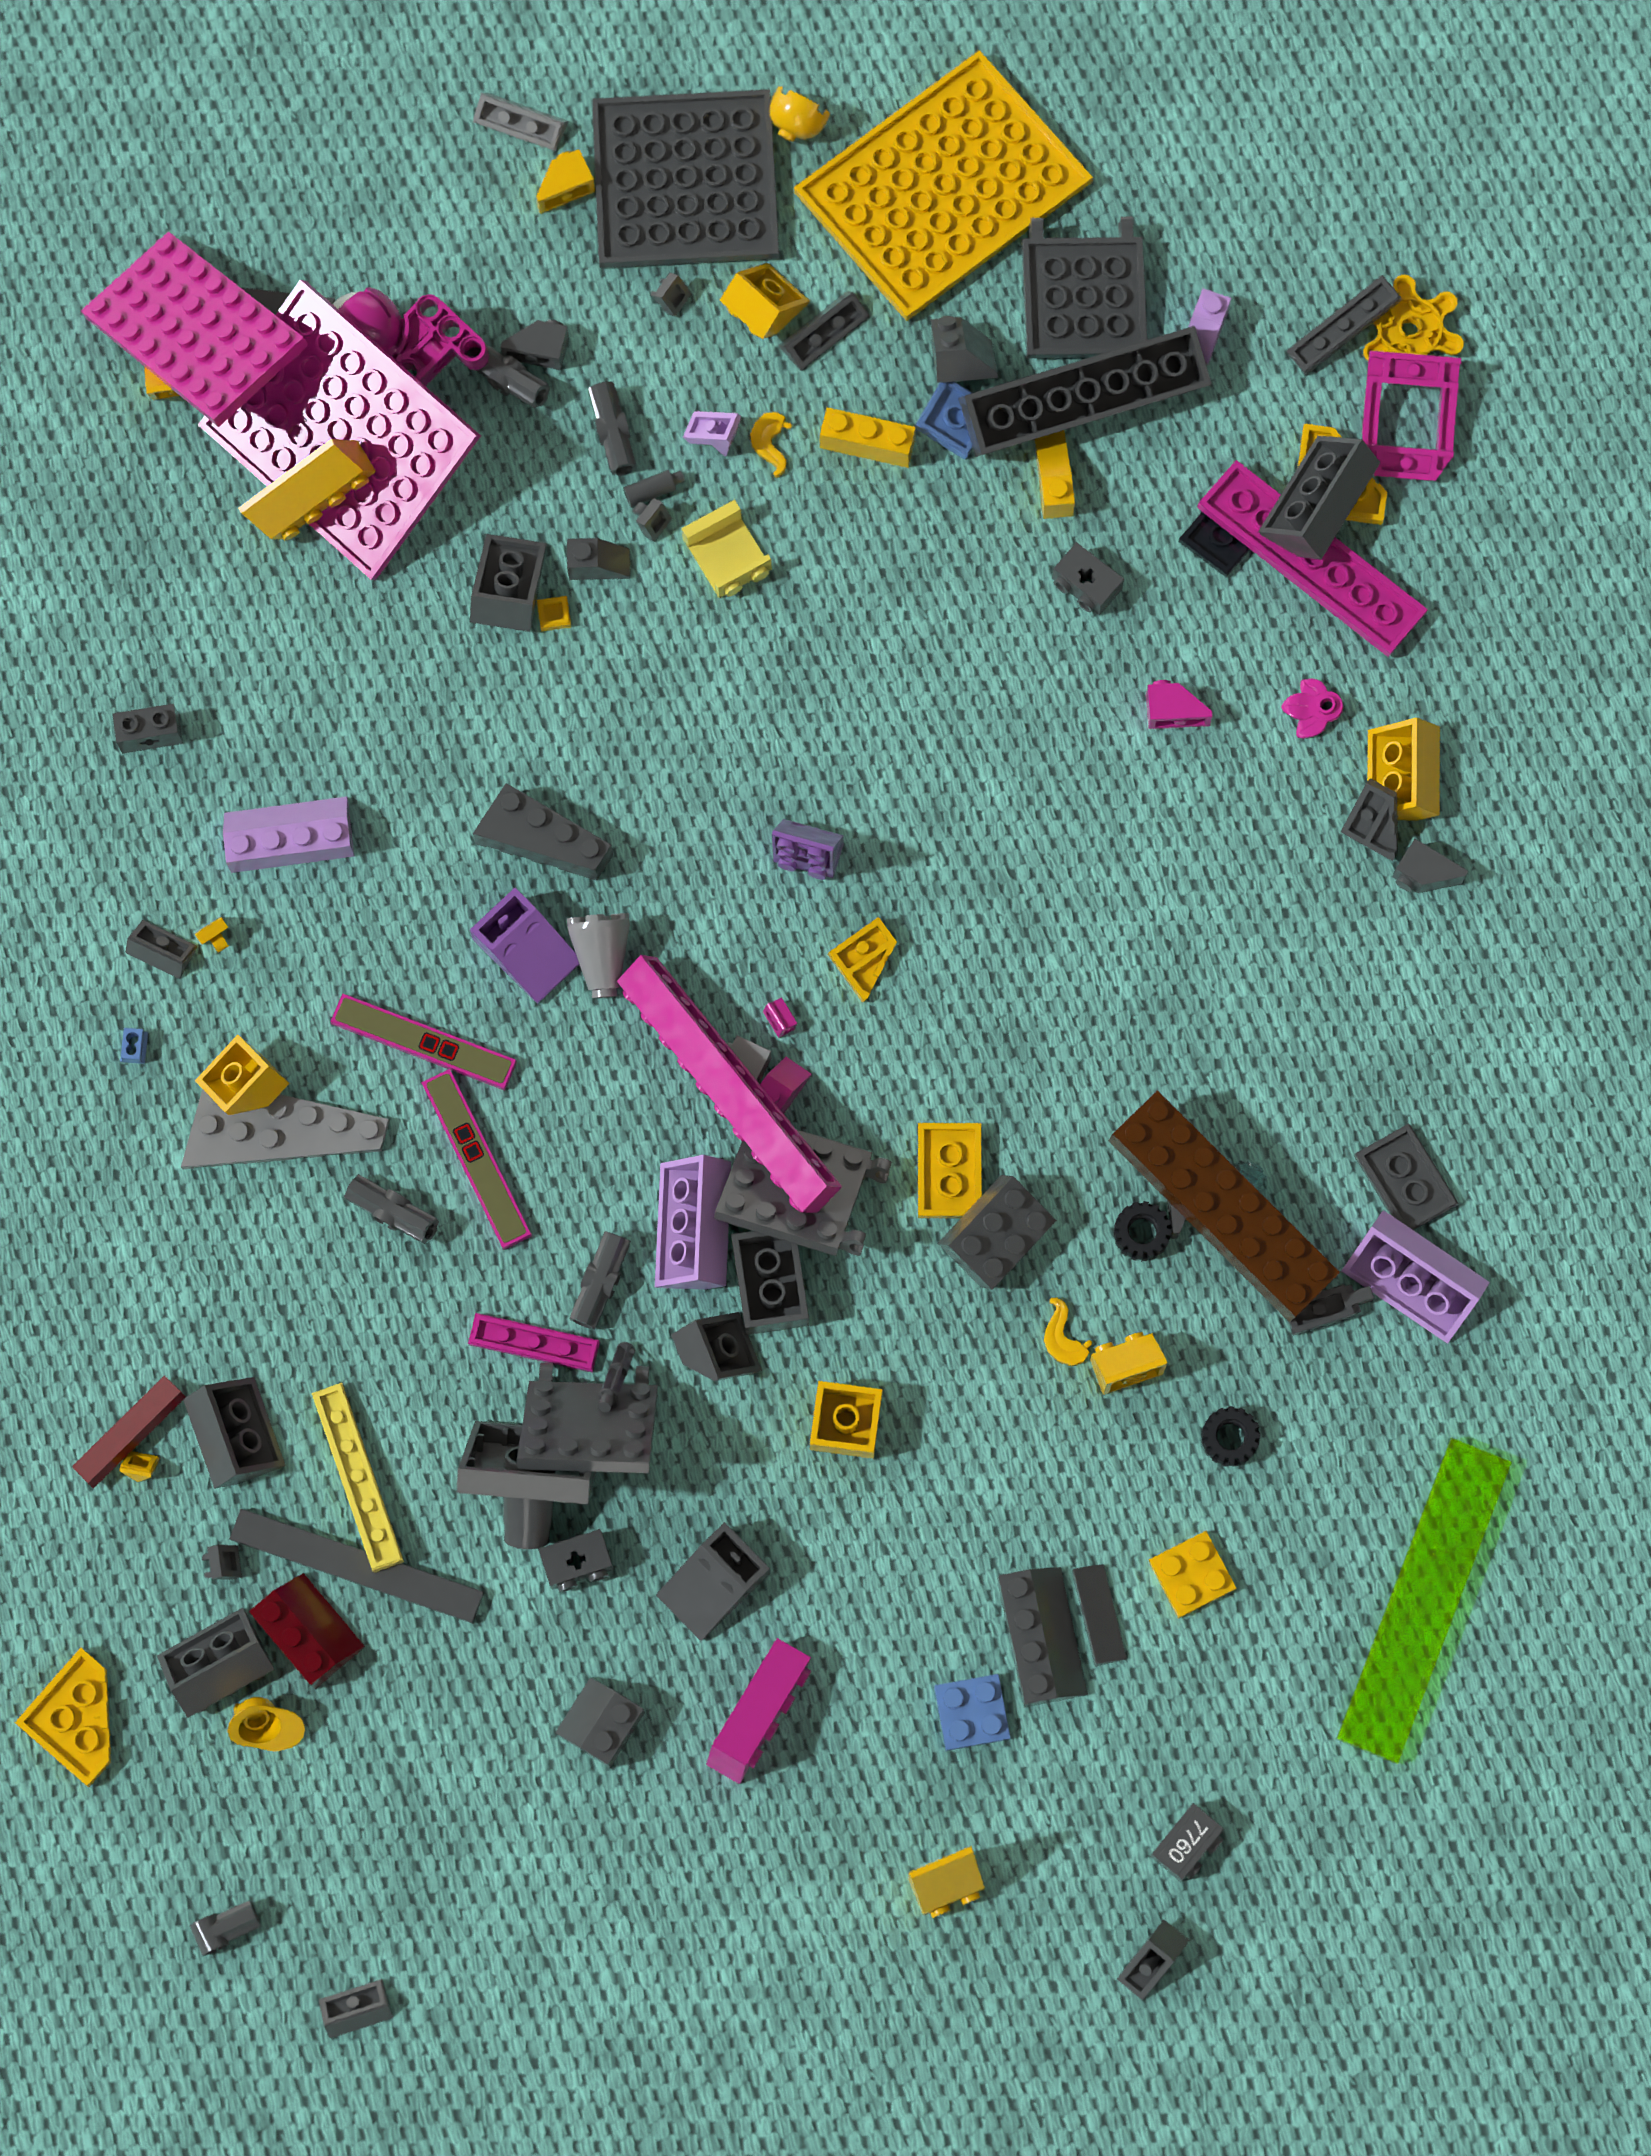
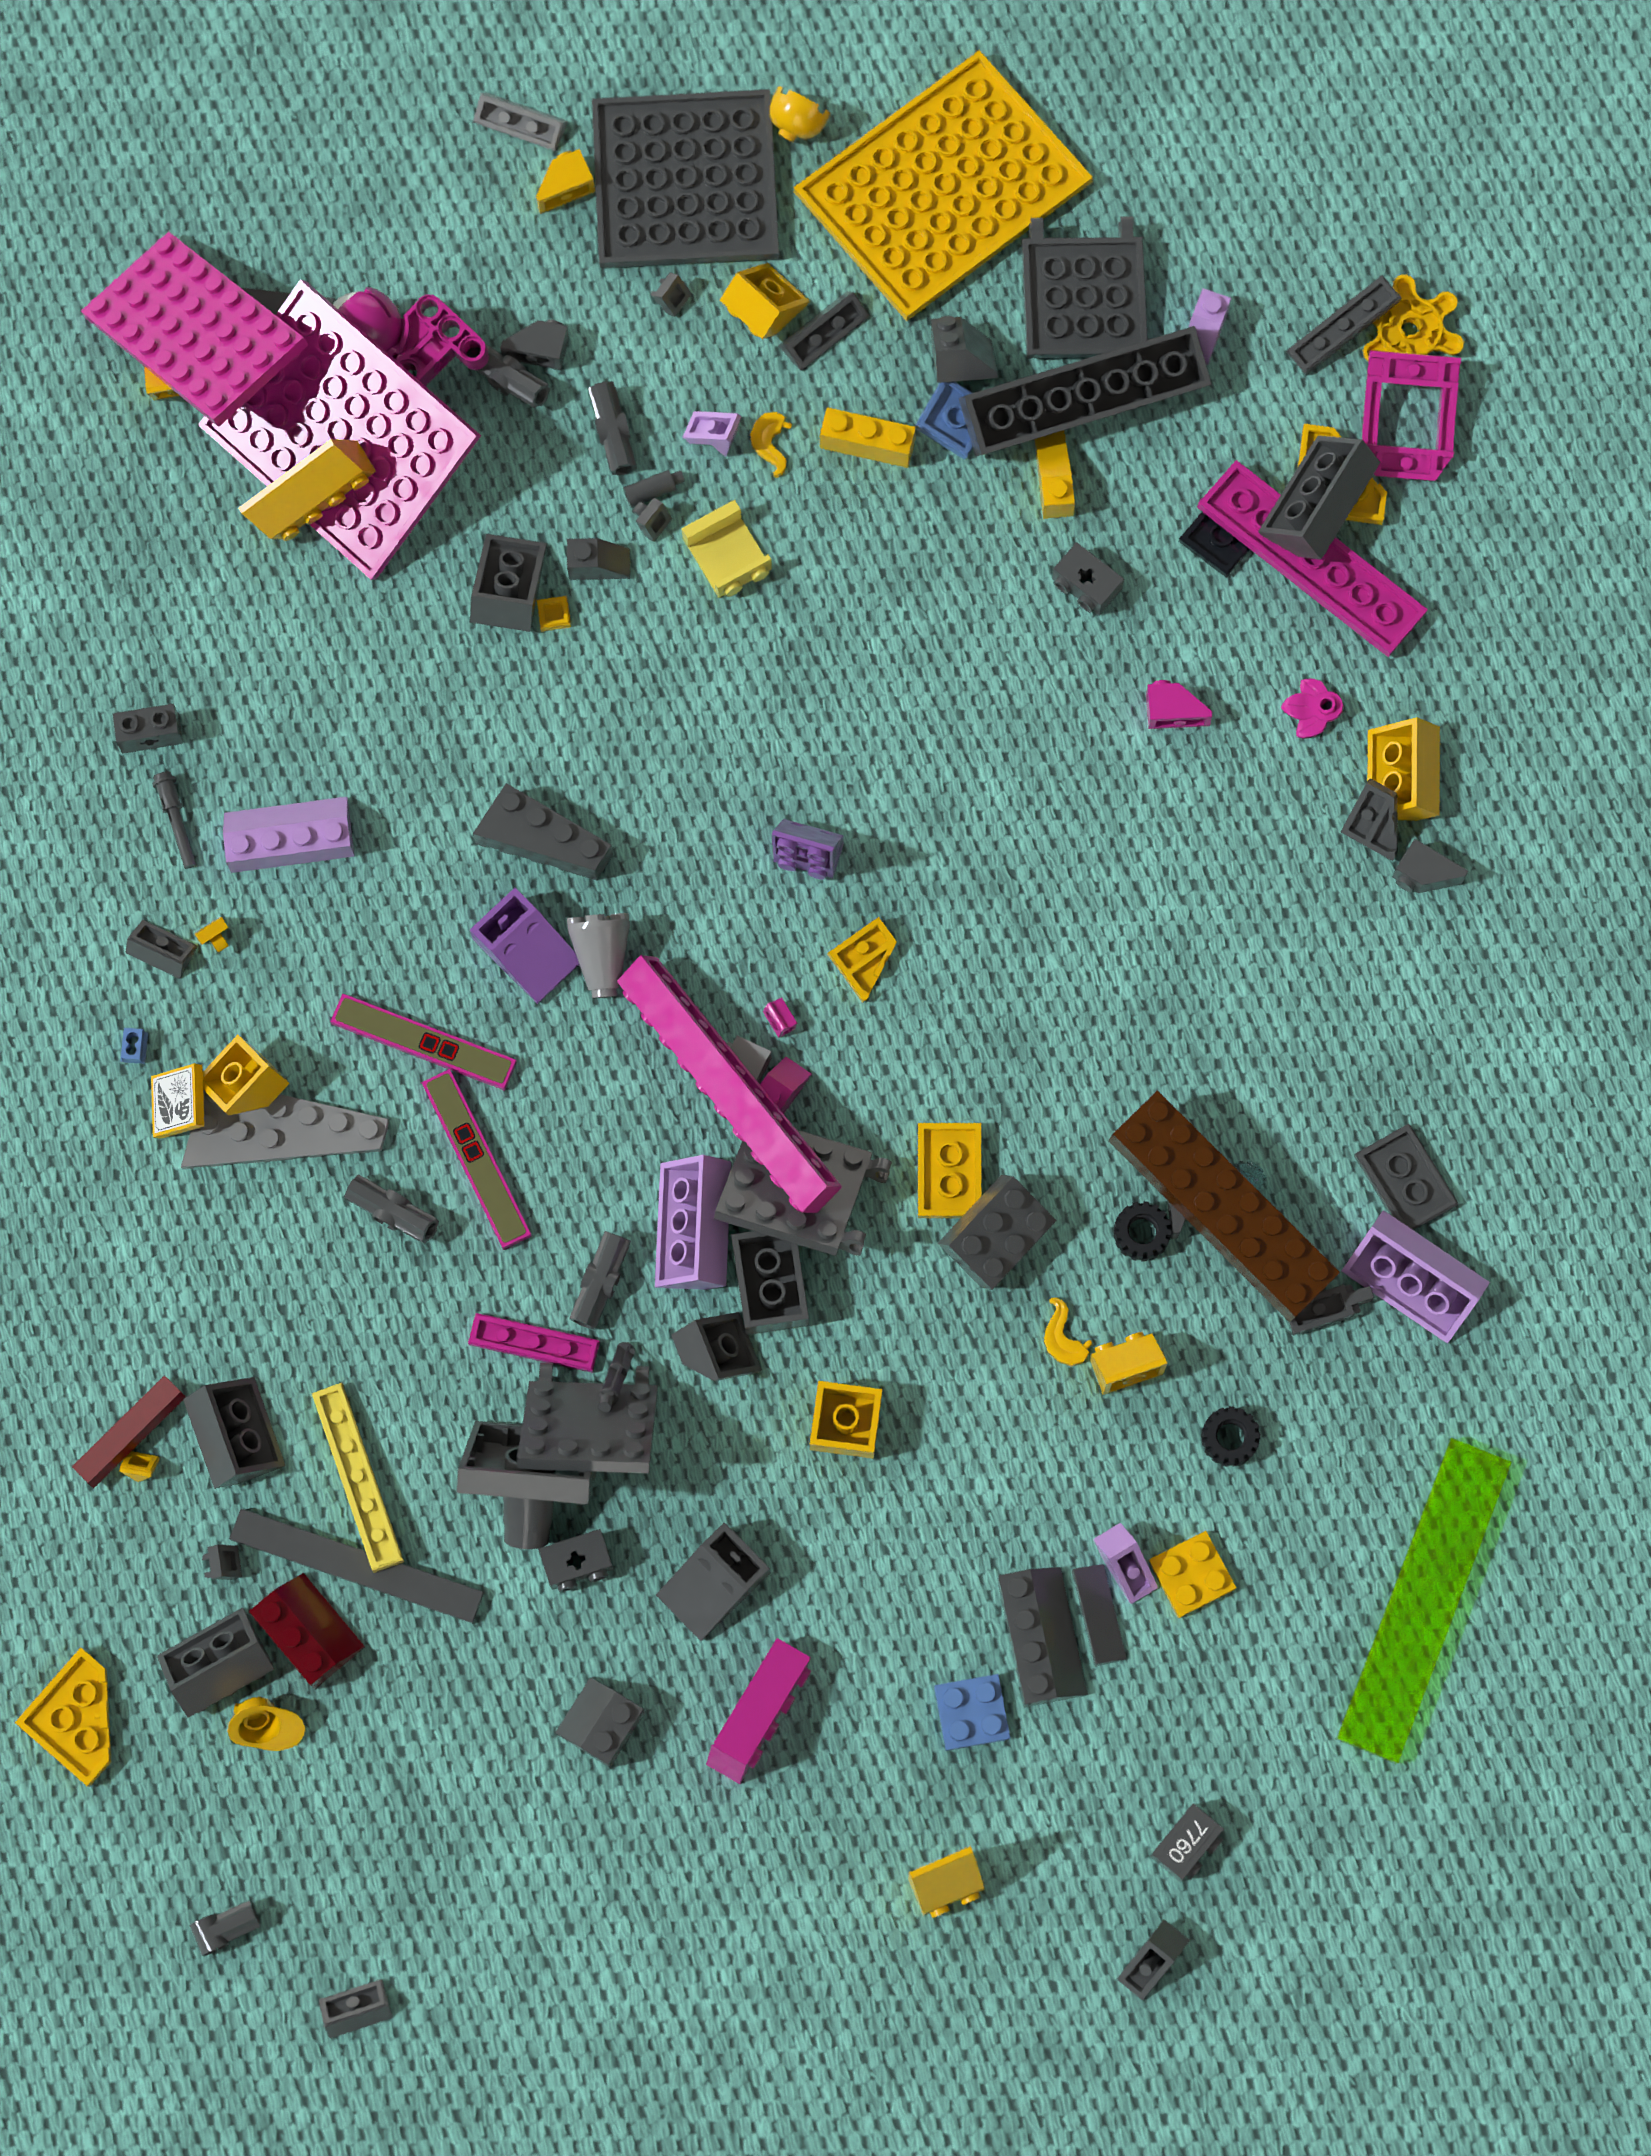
(171, 804): none -> dark grey pin
(177, 1101): none -> tile
(1126, 1562): none -> lavender slope

